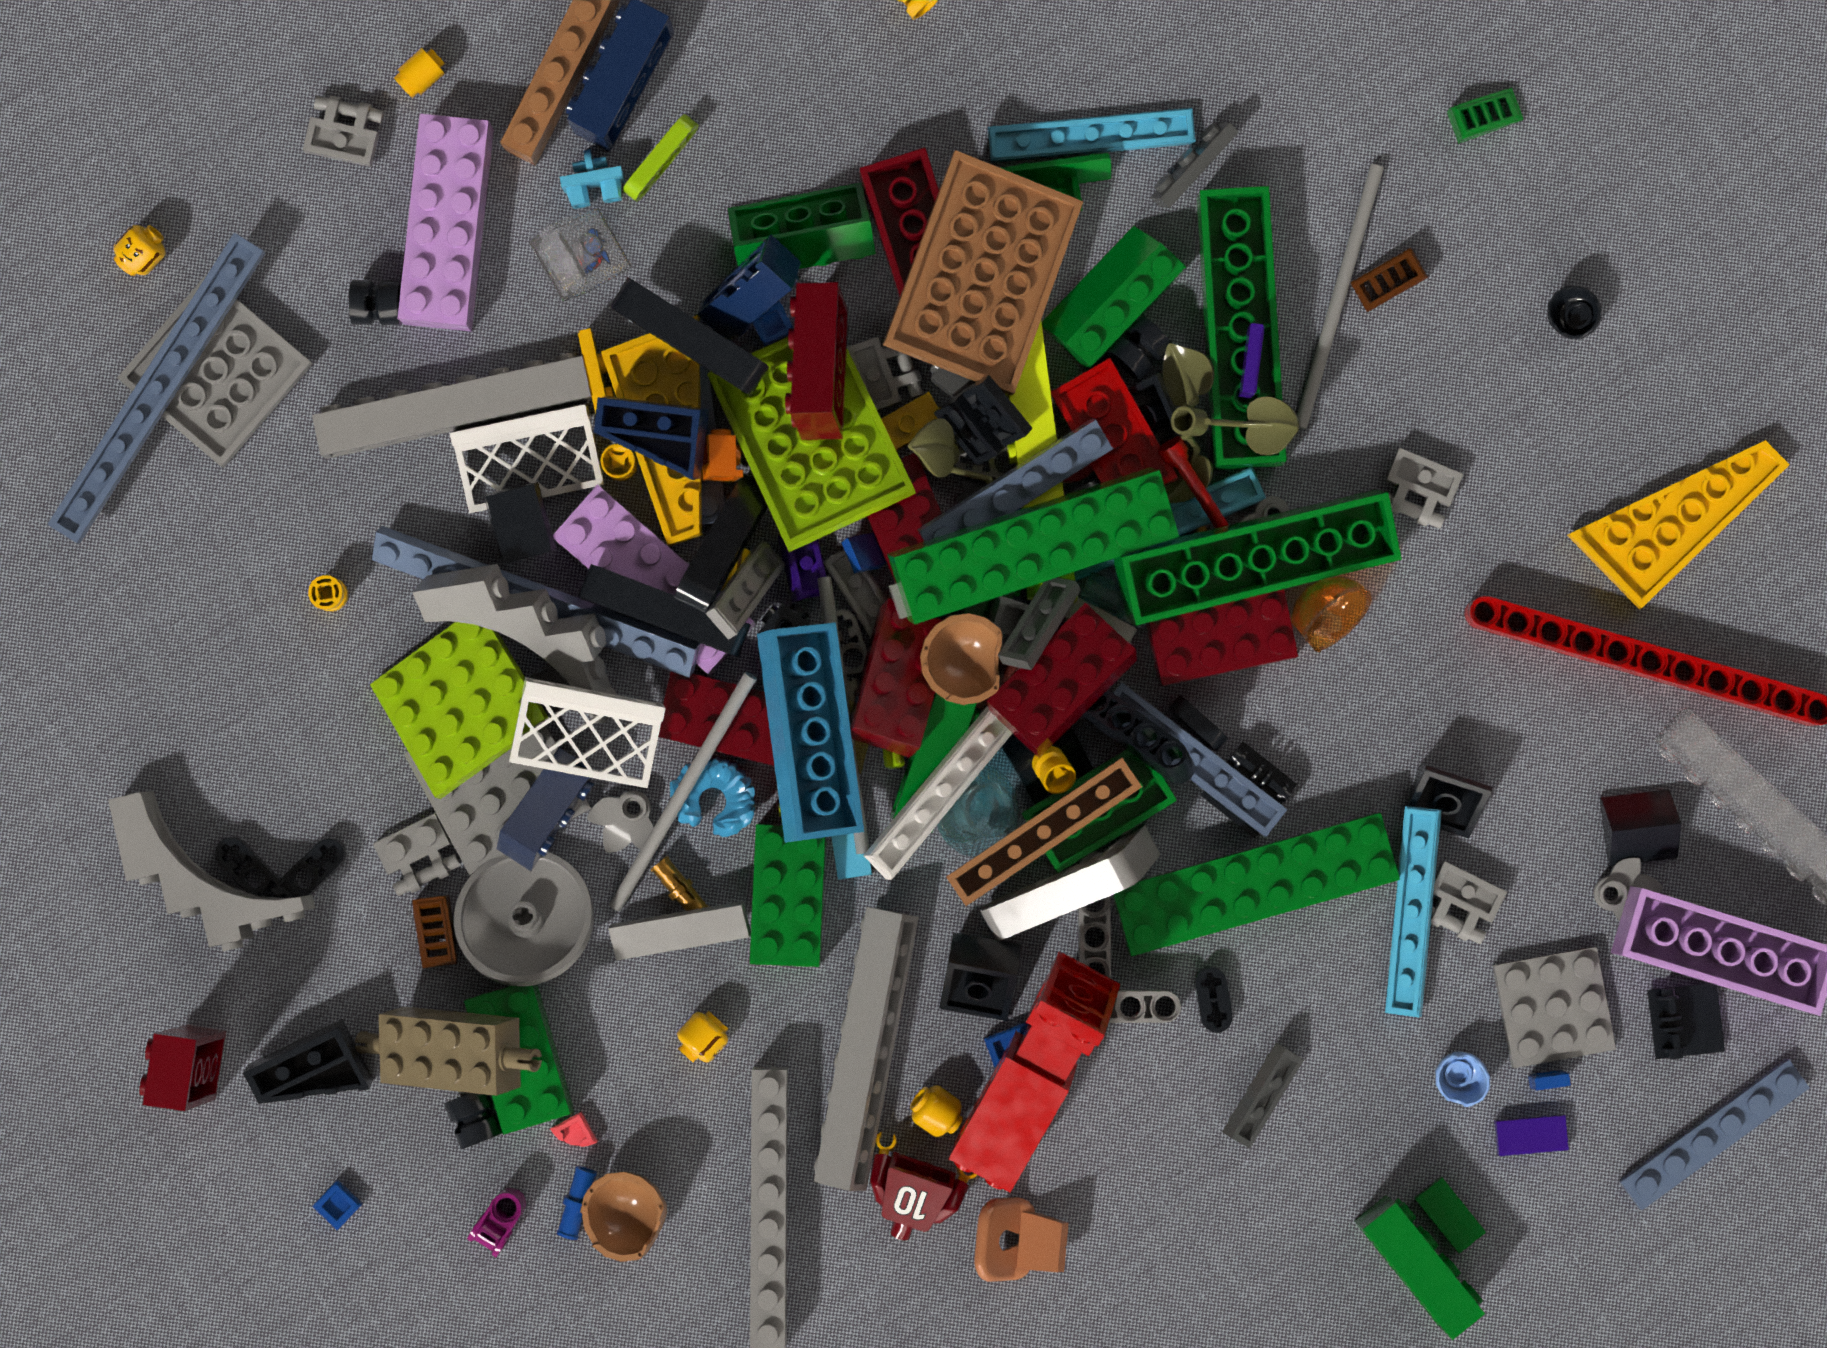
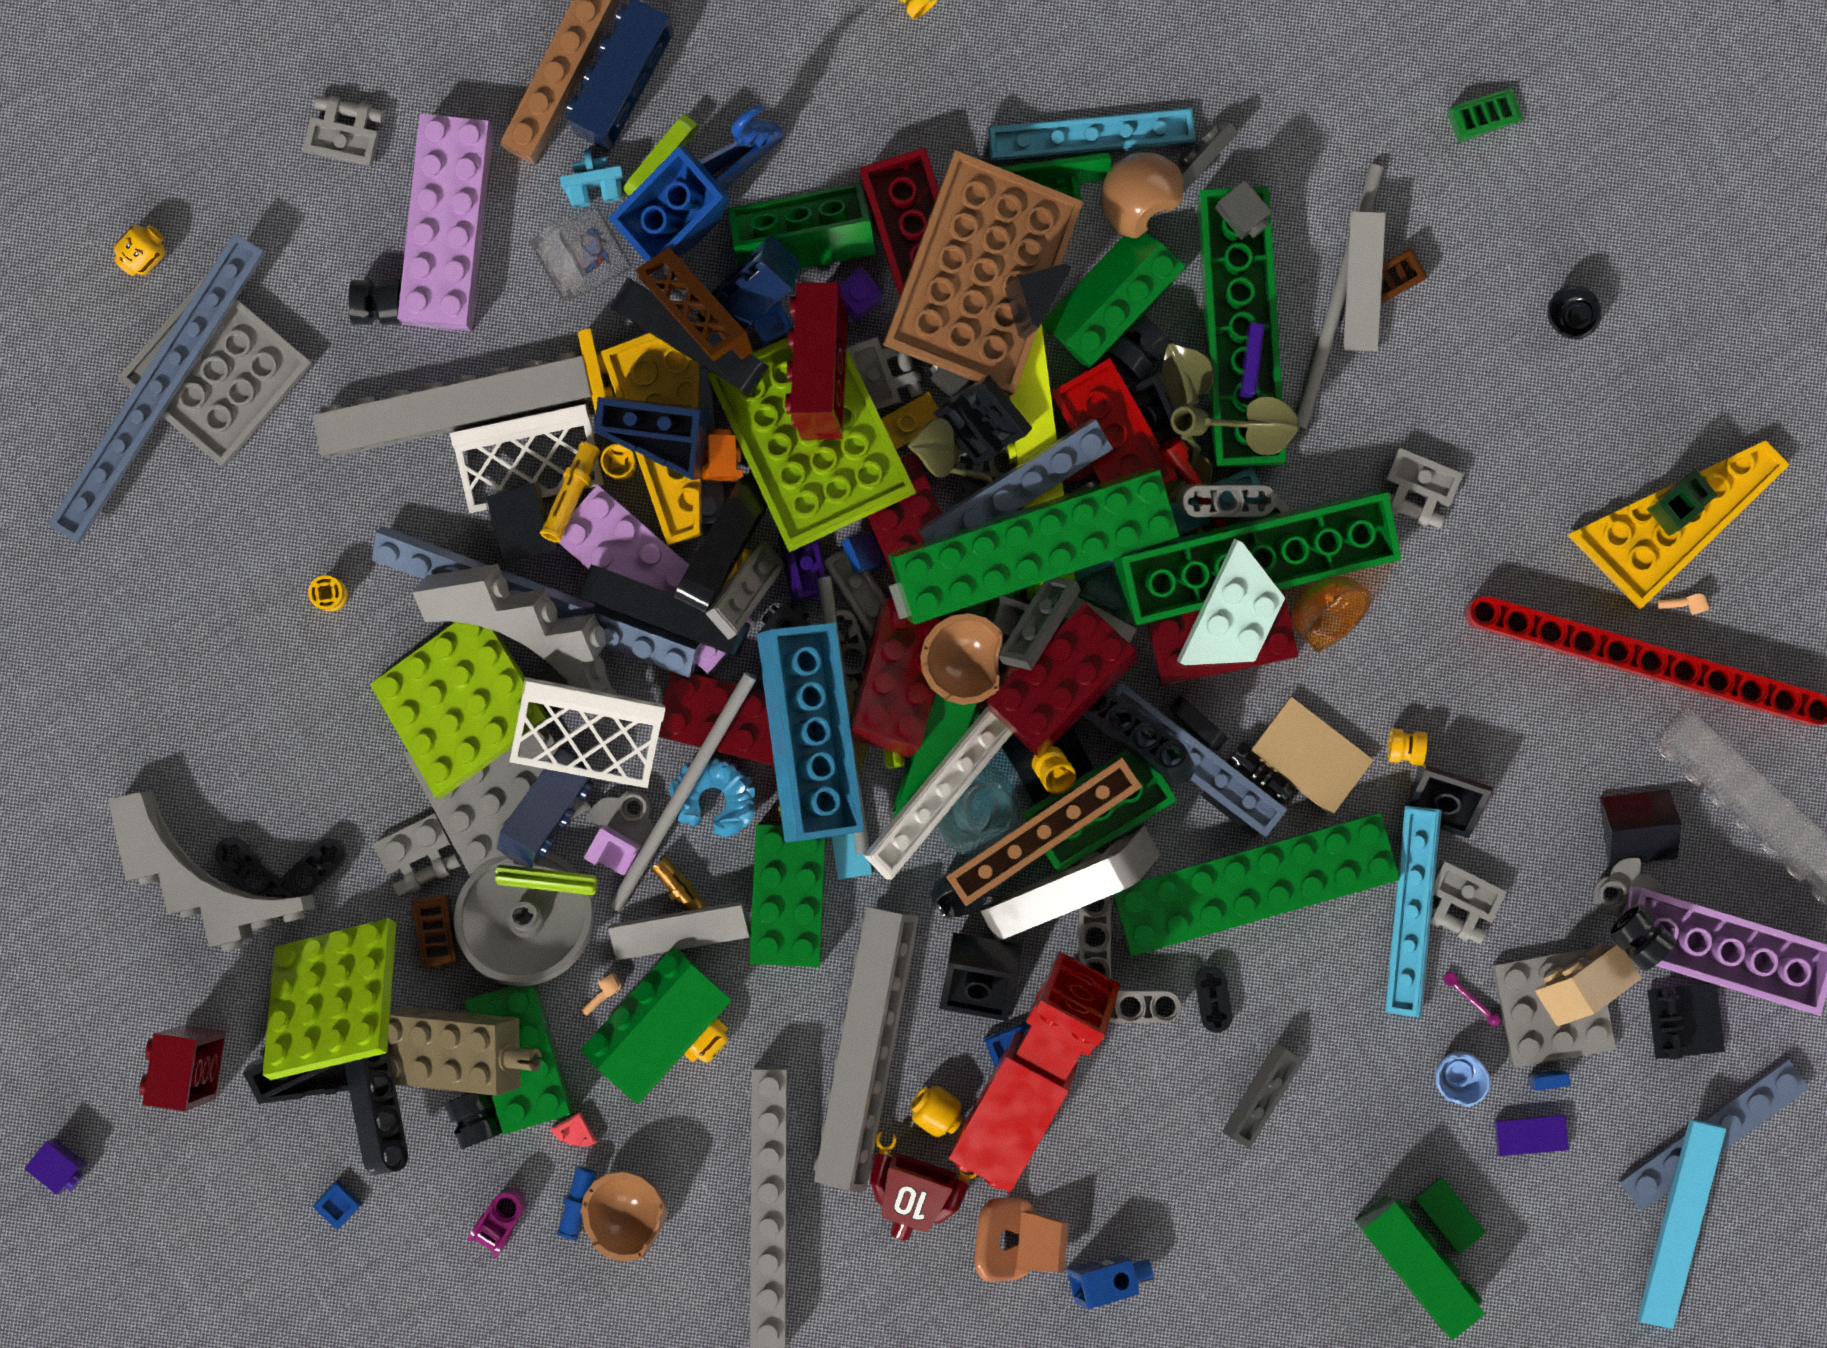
(56, 1167): none -> dark purple brick
(330, 999): none -> lime plate
(378, 1104): none -> black beam
(420, 72): yellow brick -> none
(546, 879): none -> lime axle
(576, 479): none -> yellow pin
(609, 986): none -> light nougat hand
(612, 850): none -> lavender panel
(655, 1025): none -> green slope
(682, 197): none -> blue slope
(697, 299): none -> reddish brown fence
(860, 294): none -> dark purple brick
(949, 902): none -> black hair
(1033, 295): none -> black slope
(1094, 1282): none -> blue torso
(1138, 189): none -> medium nougat cylinder
(1234, 613): none -> light aqua wing
(1238, 509): none -> light grey beam
(1244, 211): none -> dark grey brick
(1311, 756): none -> tan tile
(1364, 281): none -> light grey tile
(1407, 746): none -> yellow wheel
(1451, 979): none -> magenta hinge
(1589, 985): none -> tan brick
(1652, 944): none -> black wheel
(1681, 502): none -> dark green brick
(1681, 1223): none -> medium azure tile
(1697, 603): none -> light nougat hand

